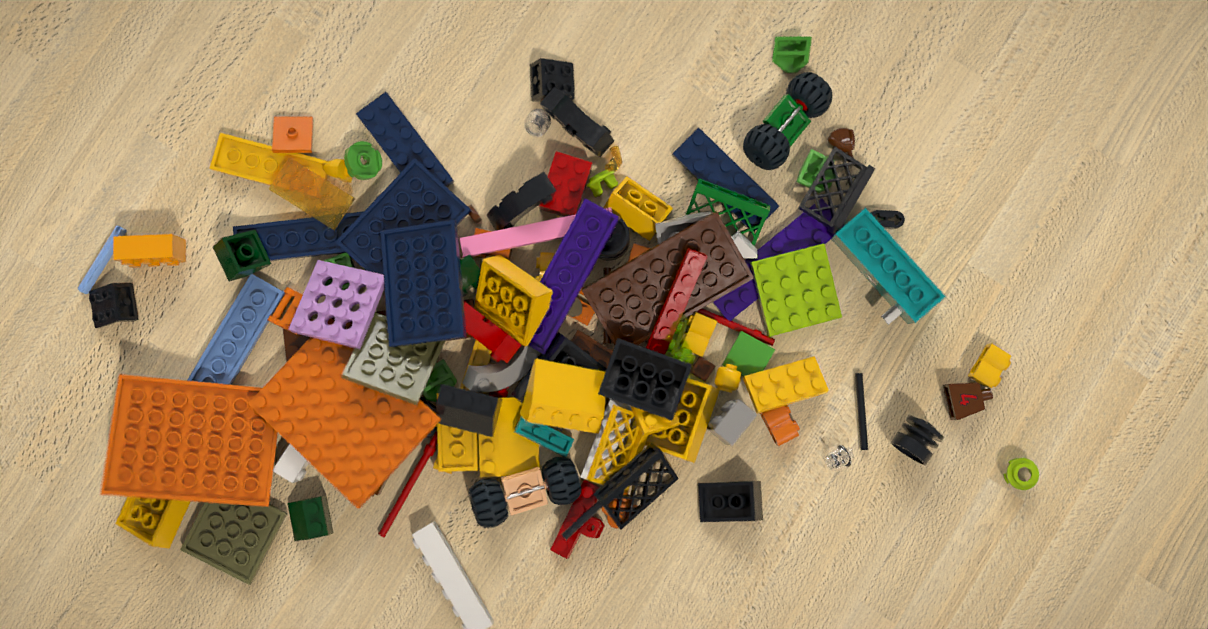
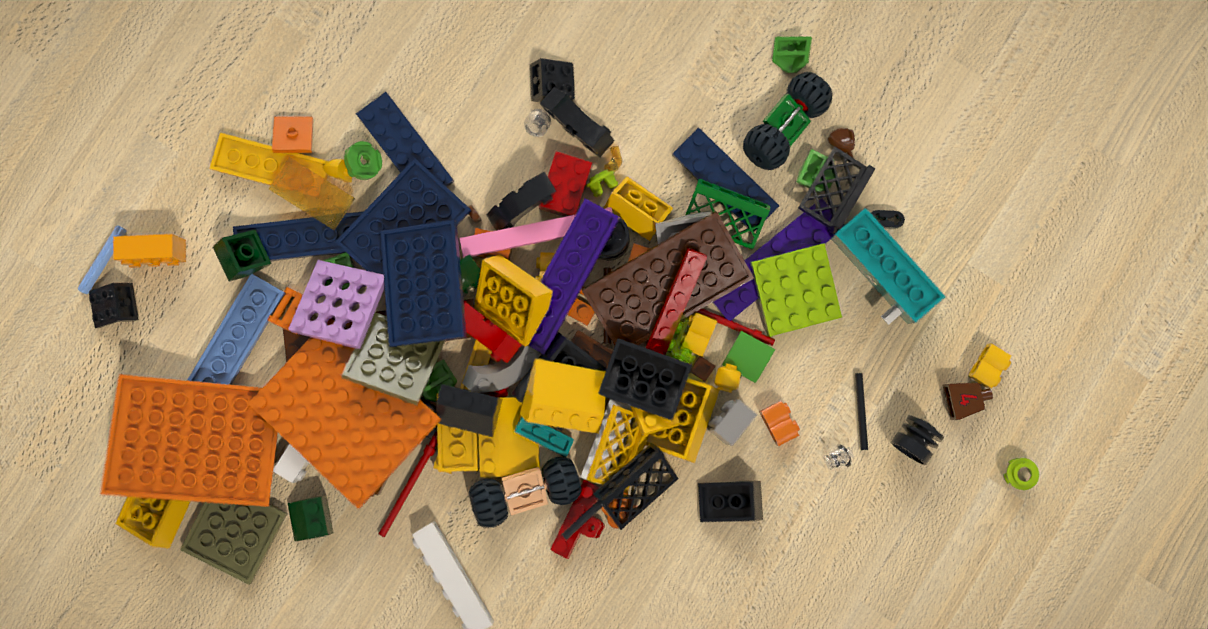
(576, 308): dark tan tile -> none
(744, 246): white slope -> none
(785, 384): yellow plate -> none

